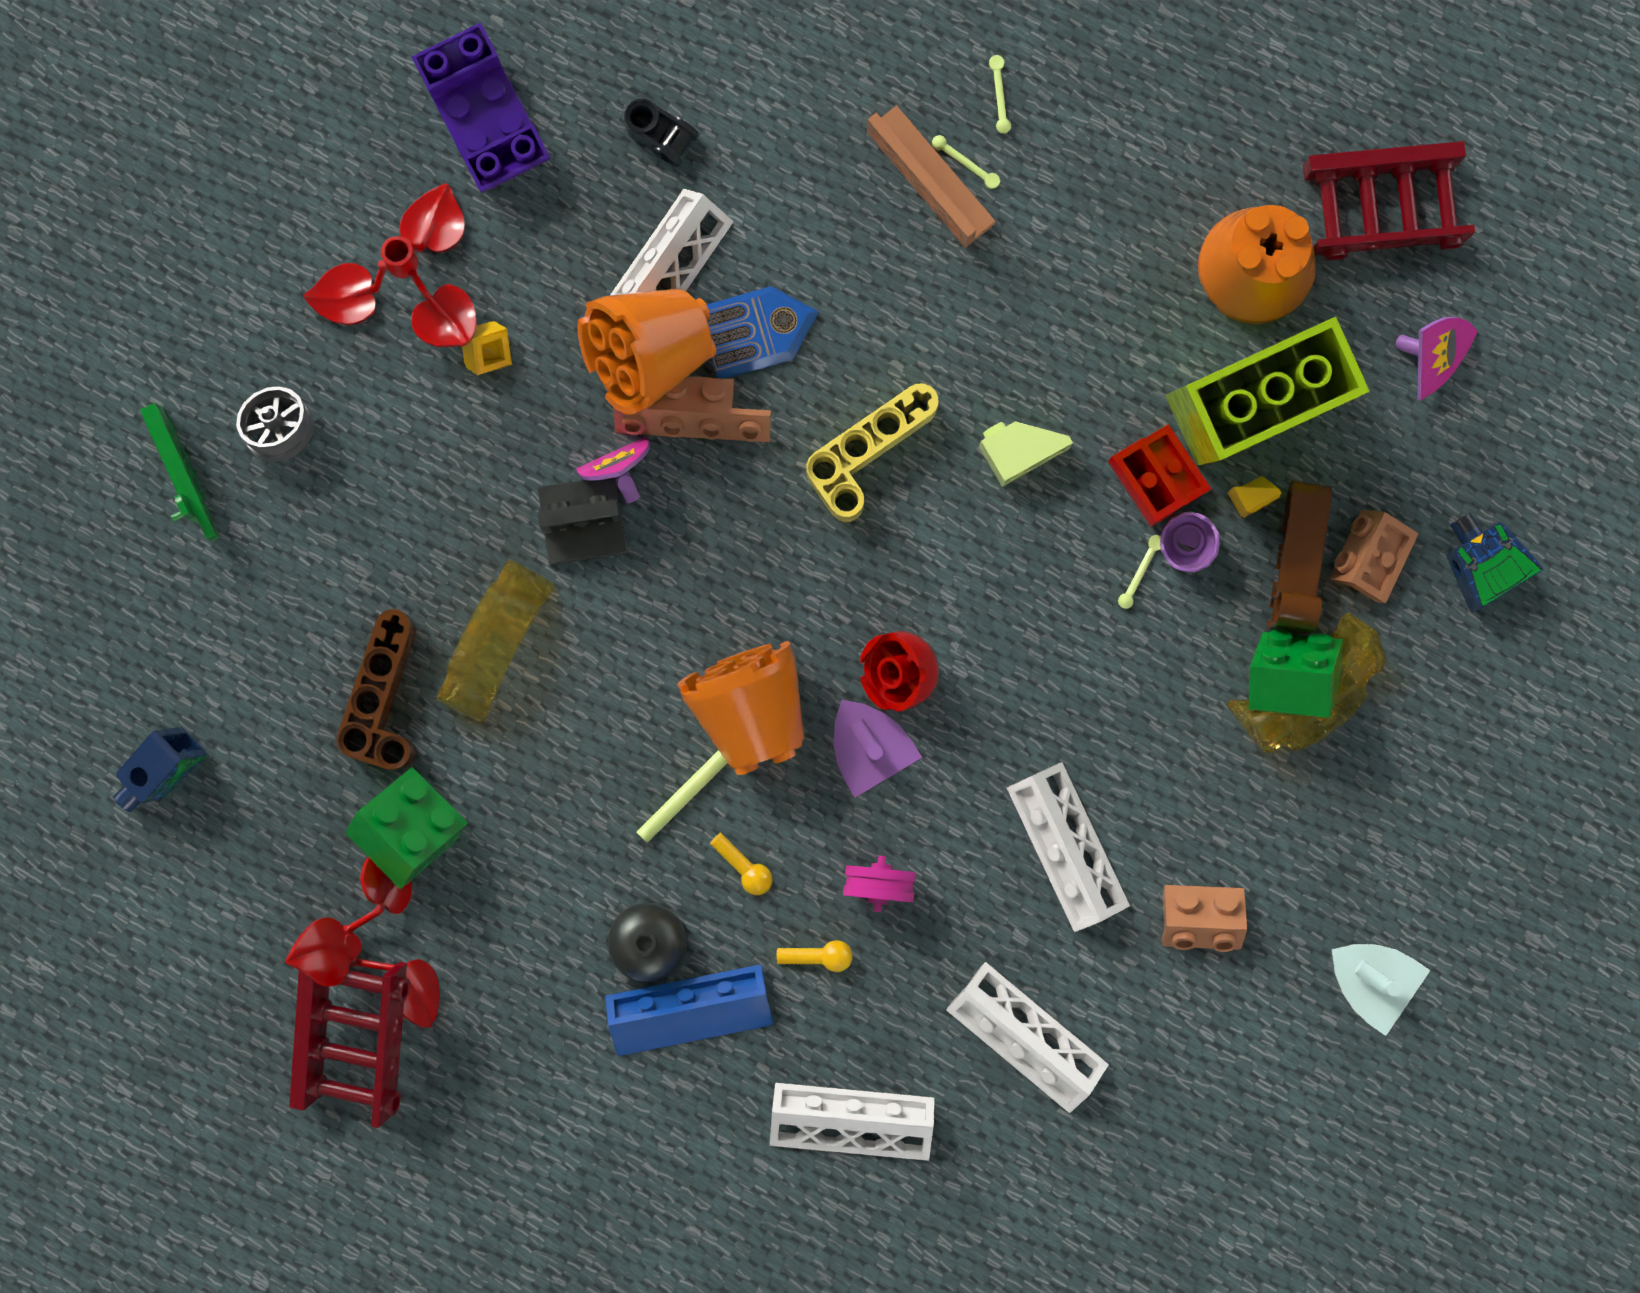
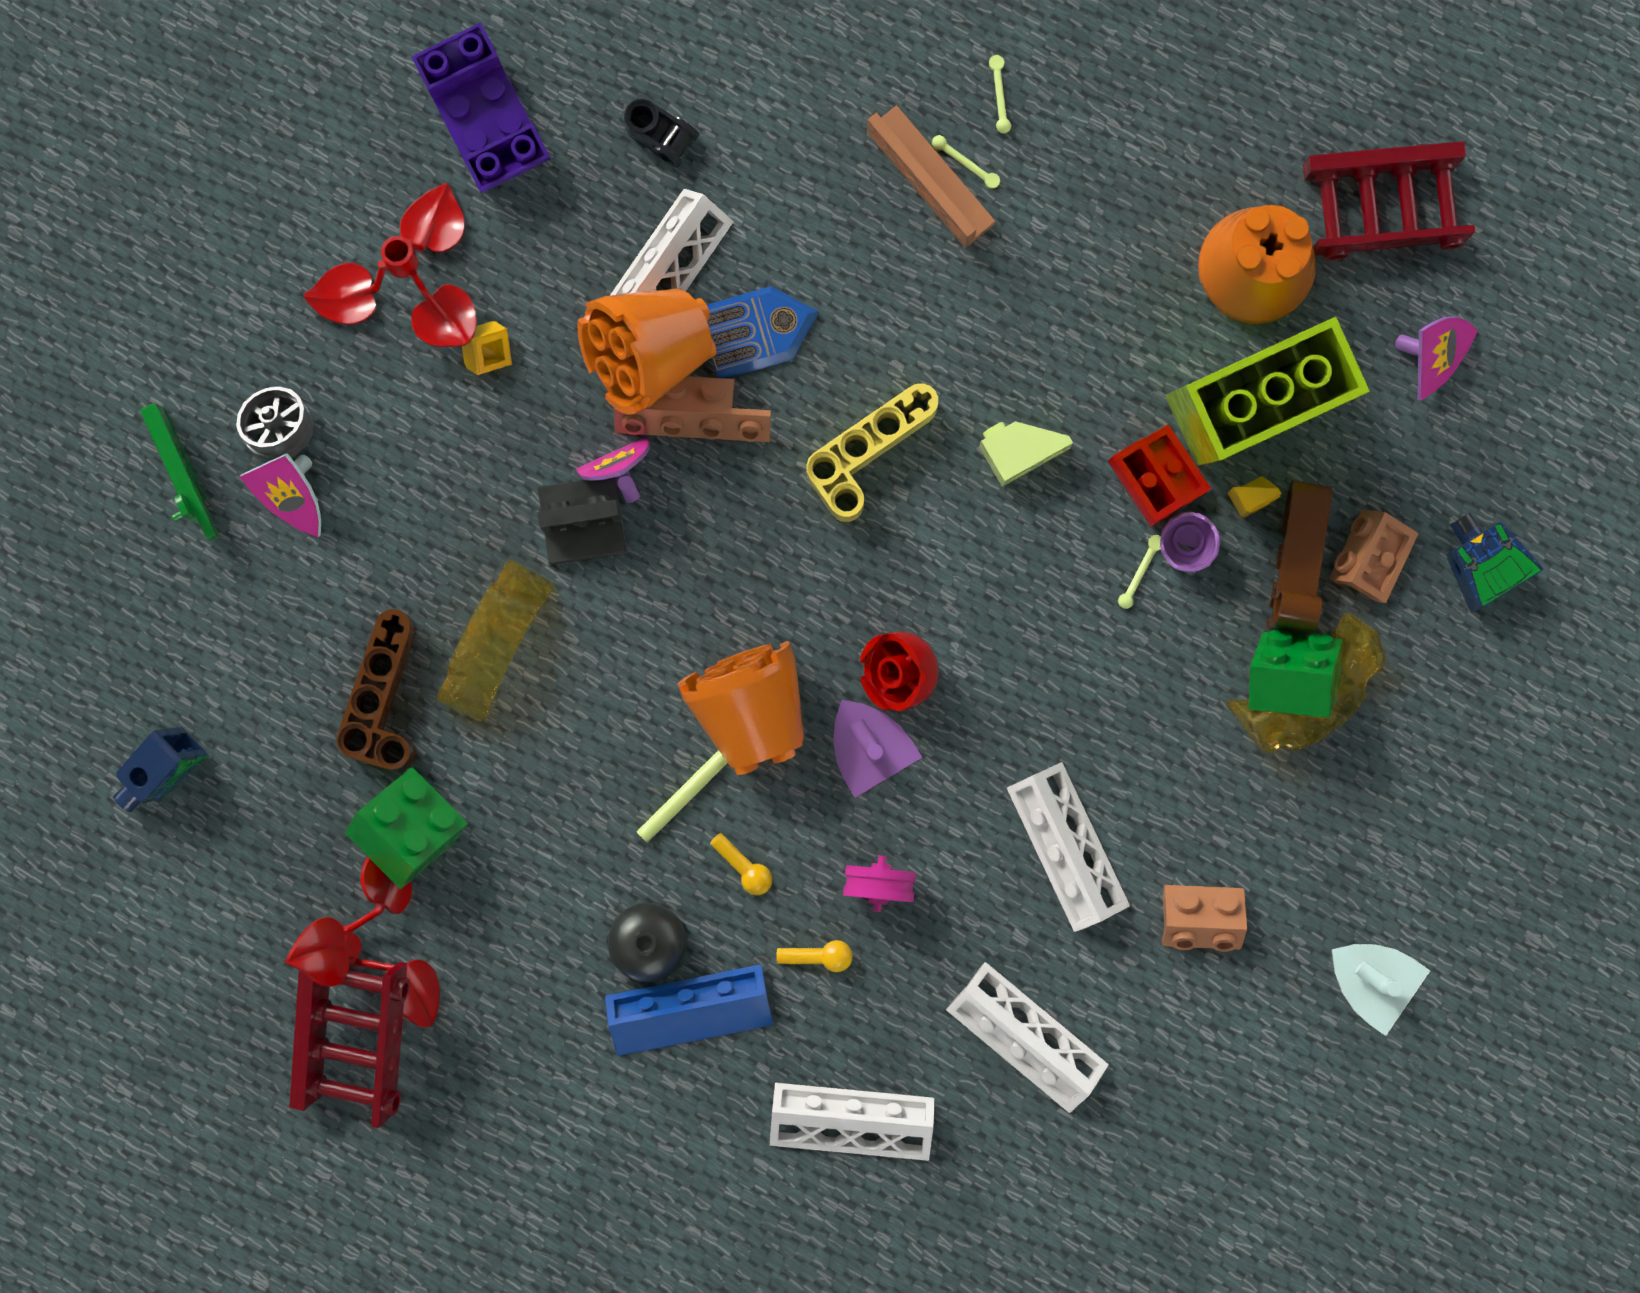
(286, 492): none -> dark pink shield

